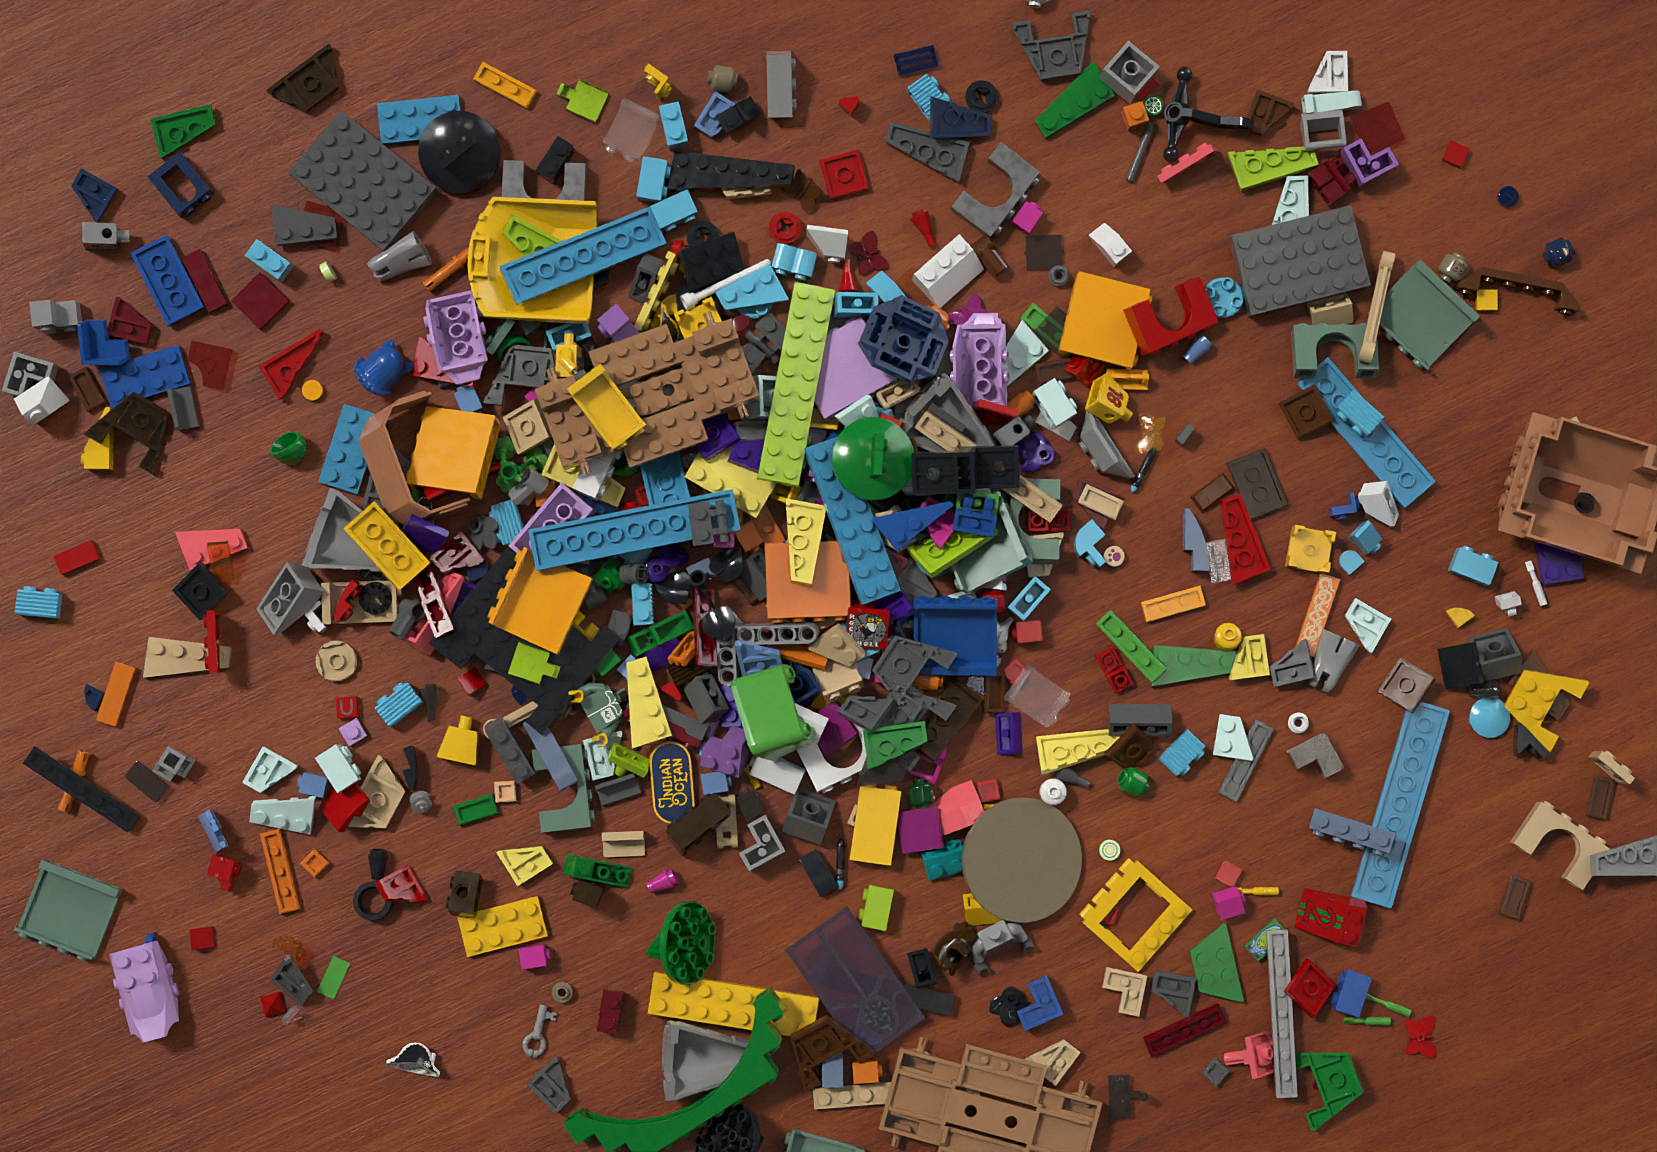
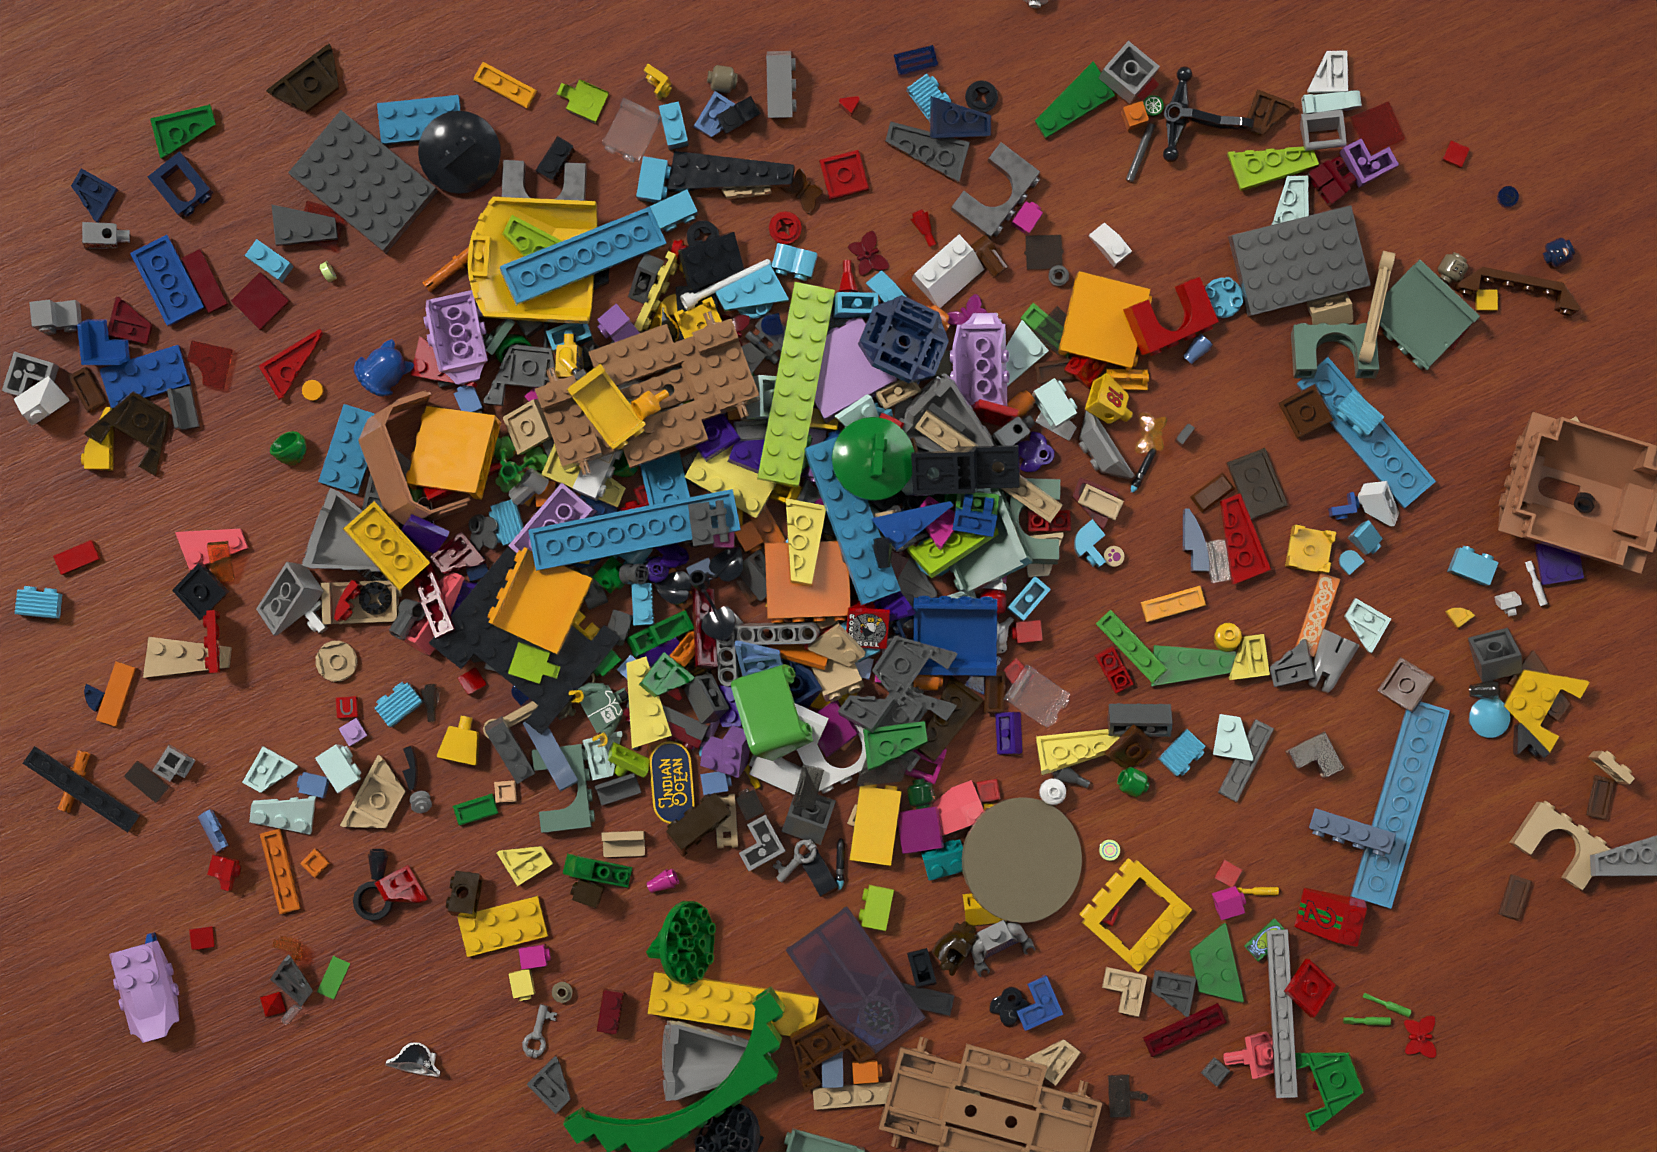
(69, 910): sand green panel -> none
(343, 806): red slope -> none
(401, 257): light grey piece -> none
(522, 984): none -> light yellow brick
(648, 403): none -> light orange piece
(665, 676): none -> green wing
(772, 325): none -> clear blue tile
(798, 858): none -> light grey piece
(808, 786): none -> clear smoke tile
(829, 242): white slope -> none
(882, 549): none -> black cone
(1056, 55): dark grey wing -> none
(1185, 161): coral wing -> none
(1305, 722): white plate -> none
(1351, 992): blue brick -> none
(1460, 665): black tile -> none

